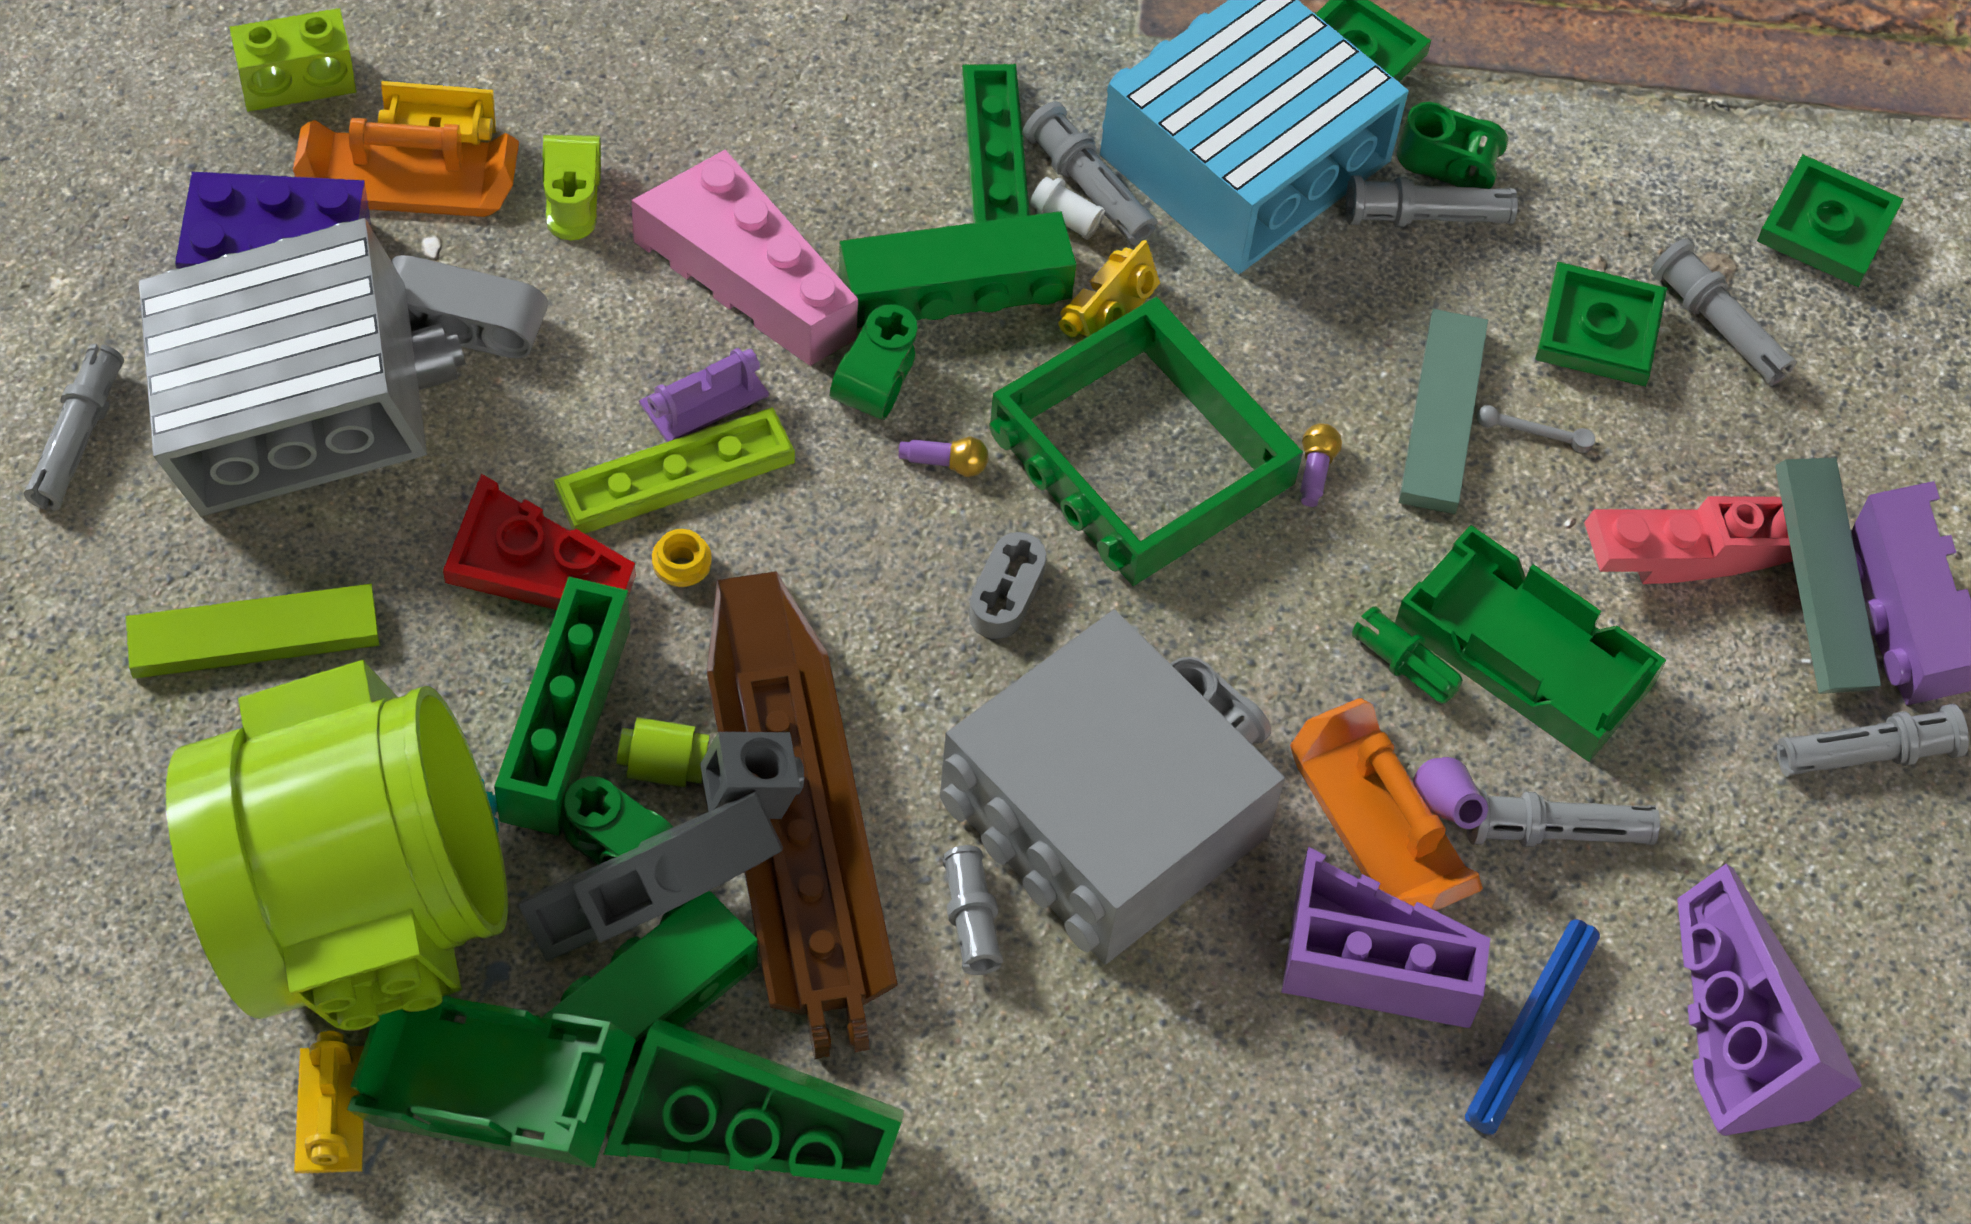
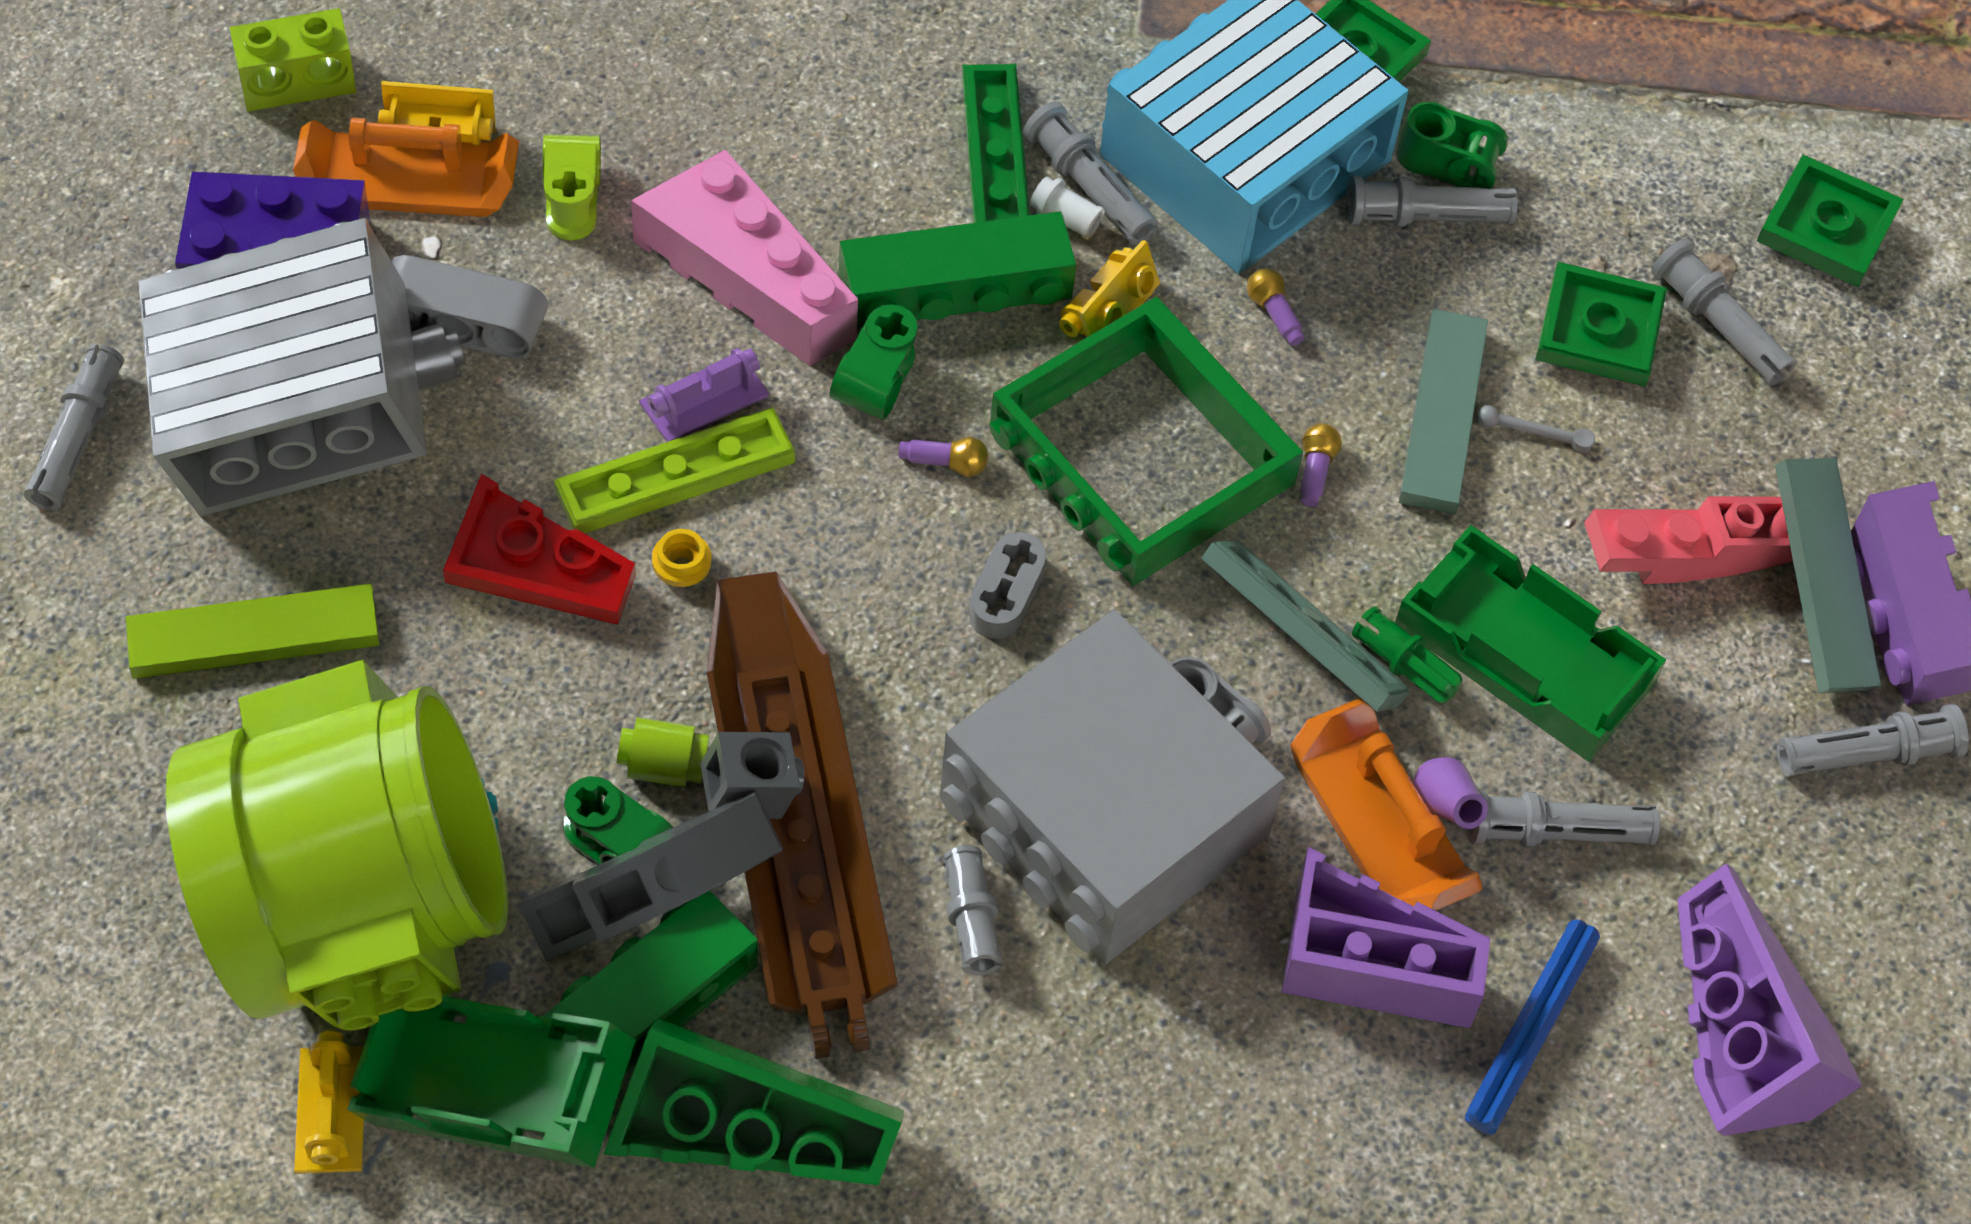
(563, 705): green brick -> none
(1267, 289): none -> piece
(1306, 625): none -> sand green tile

